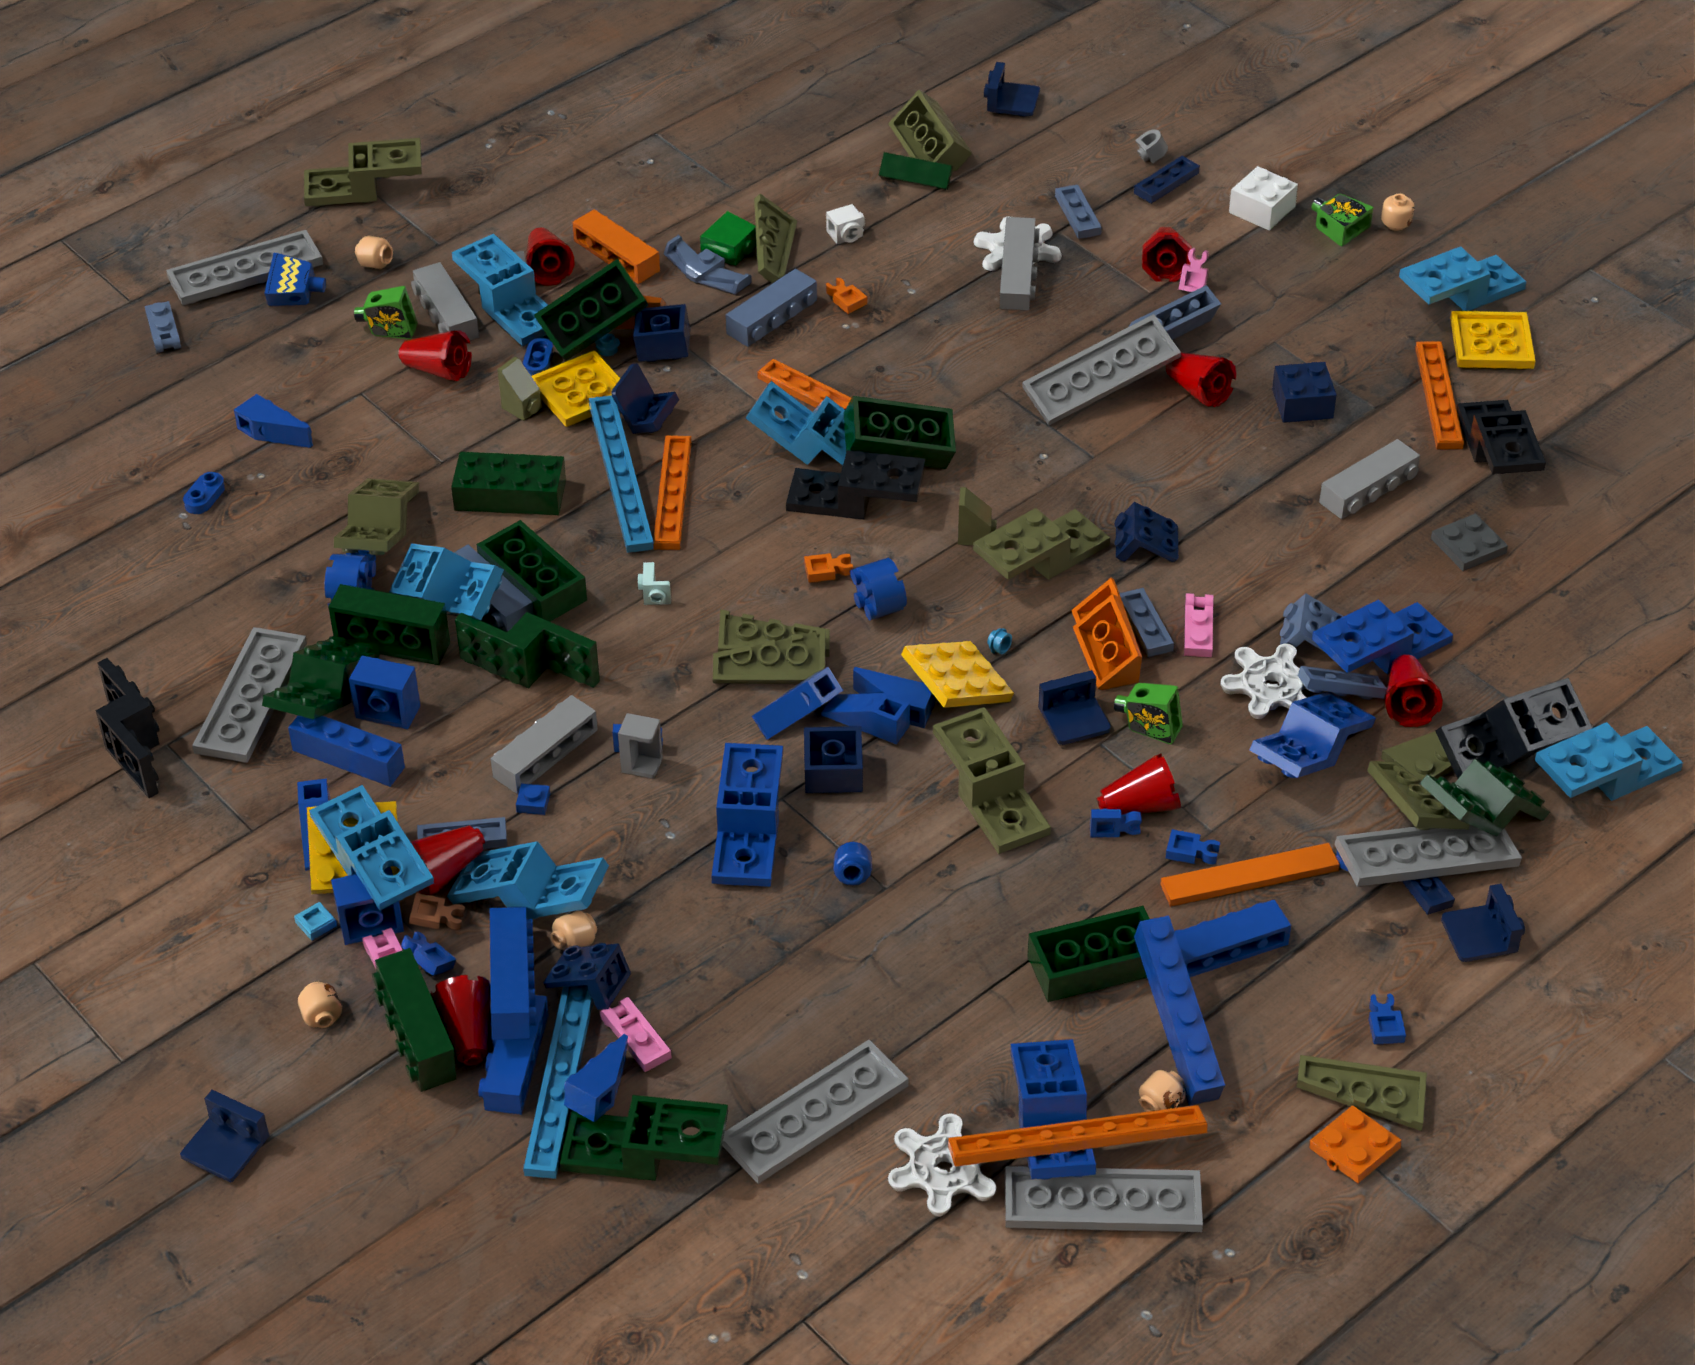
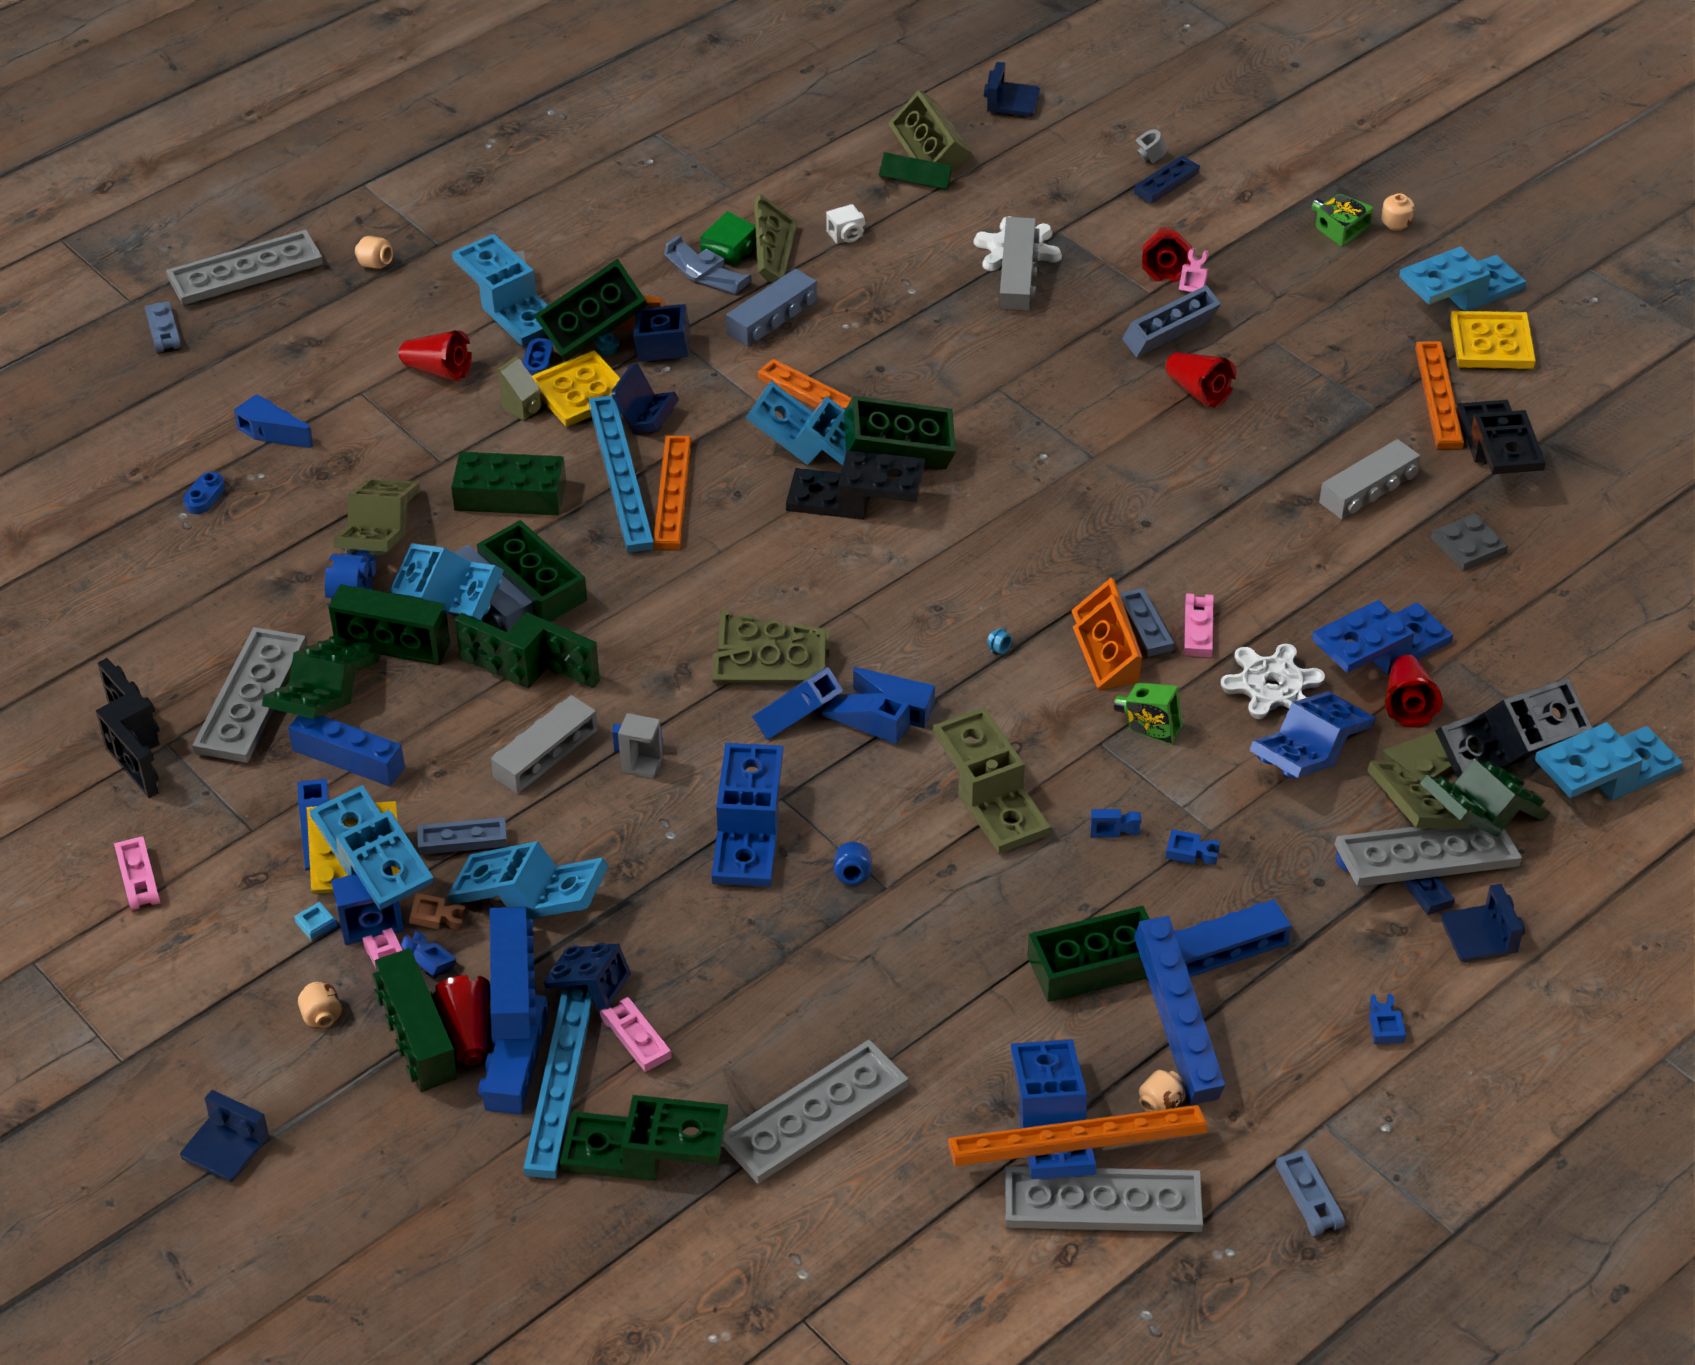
(136, 872): none -> bright pink plate
(291, 281): blue torso -> none
(366, 164): olive bracket -> none
(384, 692): blue brick -> none
(388, 313): bright green torso -> none
(444, 300): light grey brick -> none
(448, 854): red cone -> none
(533, 799): blue plate -> none
(548, 257): red cone -> none
(573, 929): light nougat head -> none
(596, 1085): blue slope -> none
(613, 242): orange brick -> none
(653, 591): light aqua bracket -> none
(824, 567): orange plate -> none
(833, 759): dark blue brick -> none
(845, 297): orange plate -> none
(878, 589): blue brick -> none
(939, 1183): white plate -> none
(957, 674): yellow plate -> none
(974, 518): olive slope -> none
(1041, 544): olive bracket -> none
(1072, 708): dark blue bracket -> none
(1078, 211): sand blue plate -> none
(1101, 369): light grey plate -> none
(1143, 789): red cone -> none
(1147, 529): dark blue bracket -> none
(1249, 874): orange tile -> none
(1263, 198): white brick -> none
(1304, 392): dark blue brick -> none
(1304, 618): sand blue bracket -> none
(1309, 1192): none -> sand blue plate
(1342, 683): sand blue plate -> none
(1355, 1144): orange plate -> none
(1371, 1088): olive wing -> none

